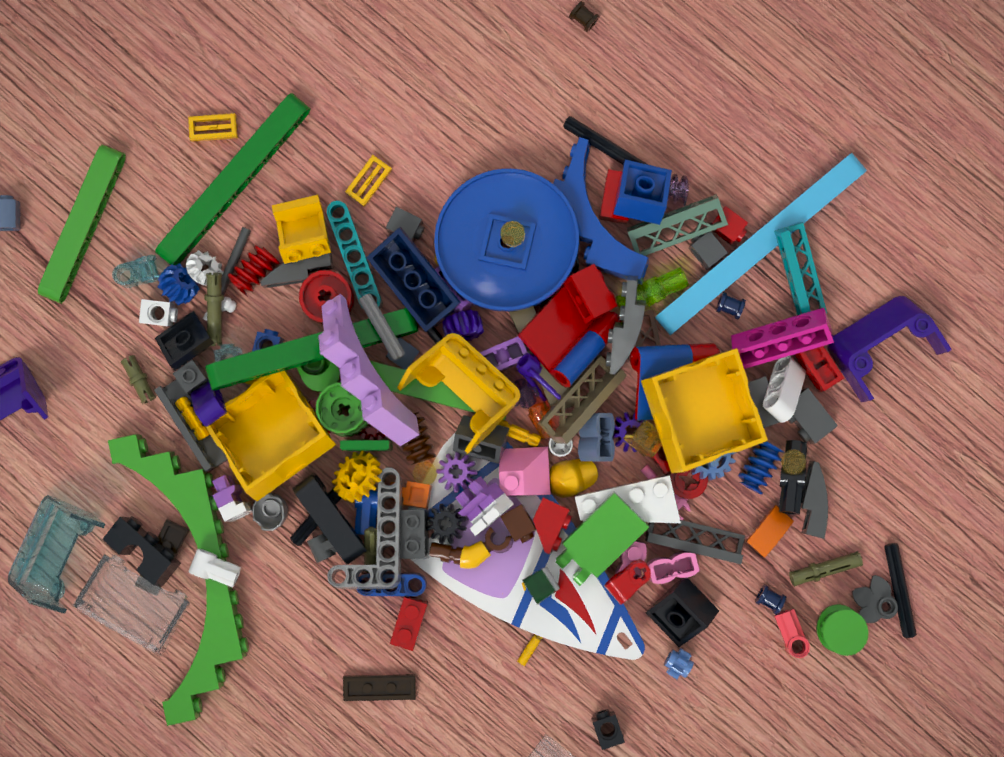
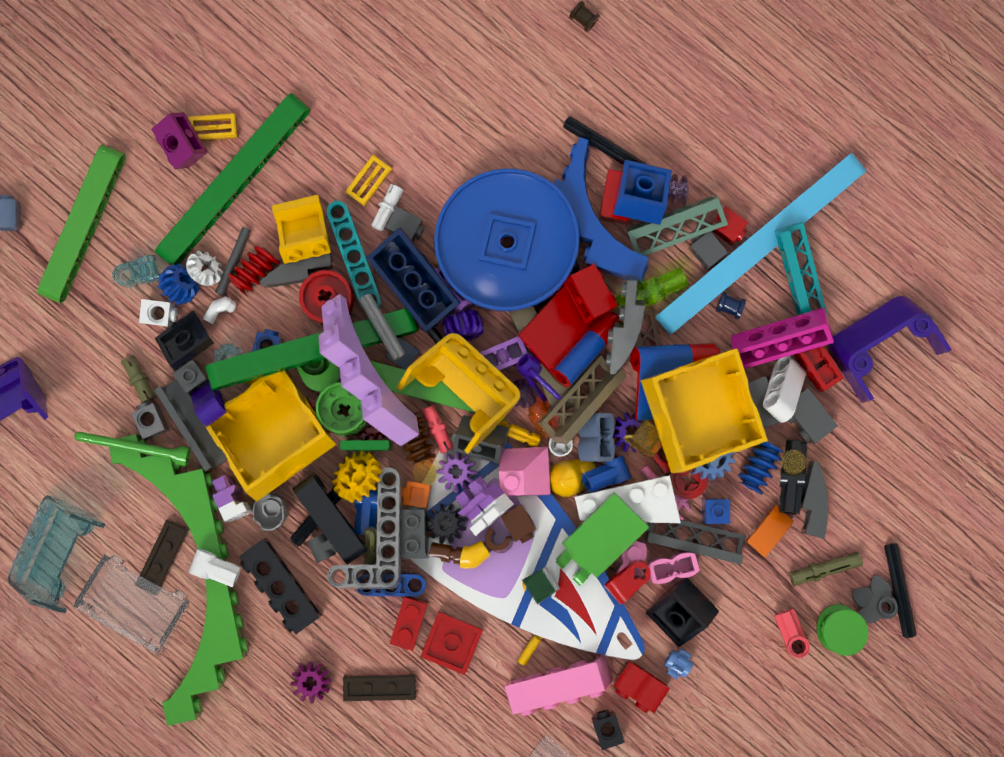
(157, 561): black arch -> none
(159, 425): none -> flat silver brick
(179, 140): none -> magenta brick
(179, 455): none -> bright green piece
(191, 418): yellow axle -> none
(214, 307): olive pin -> none
(279, 572): none -> black brick
(304, 675): none -> magenta gear
(387, 207): none -> white axle
(437, 428): none -> coral pin
(451, 643): none -> red plate
(512, 233): clear yellow tile -> none
(549, 523): red slope -> none
(559, 686): none -> bright pink wedge
(610, 473): none -> blue piece
(641, 686): none -> red brick
(716, 511): none -> blue brick
(770, 599): dark blue bush -> none

